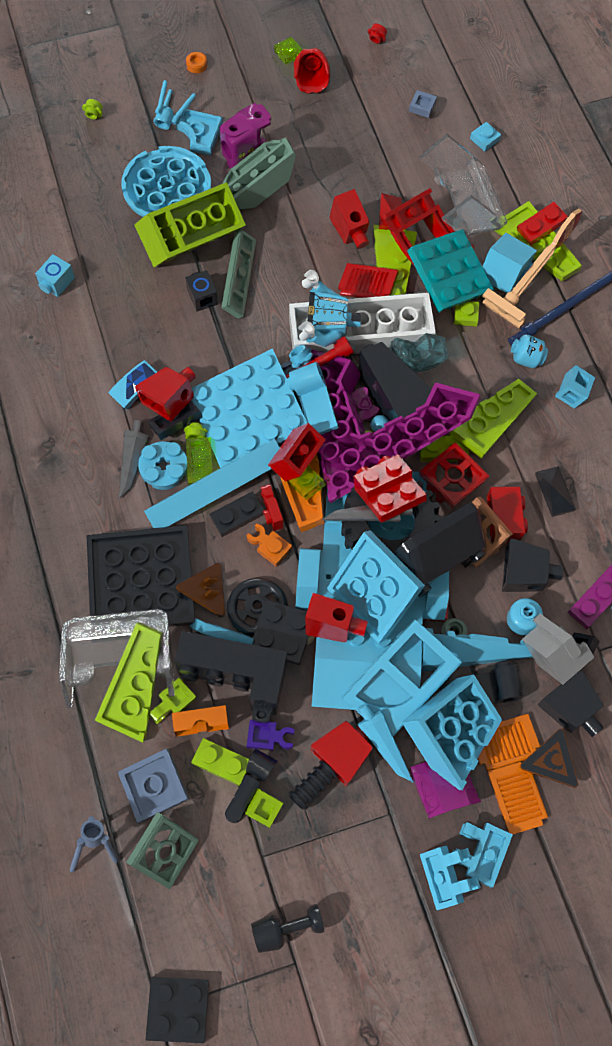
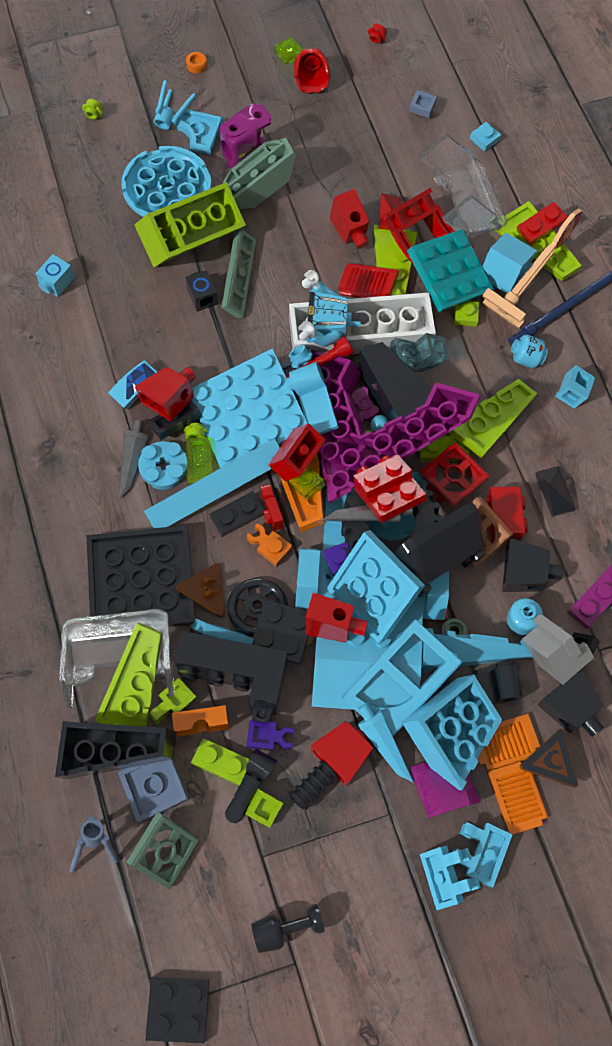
(103, 748): none -> black wedge
(336, 556): none -> dark purple plate

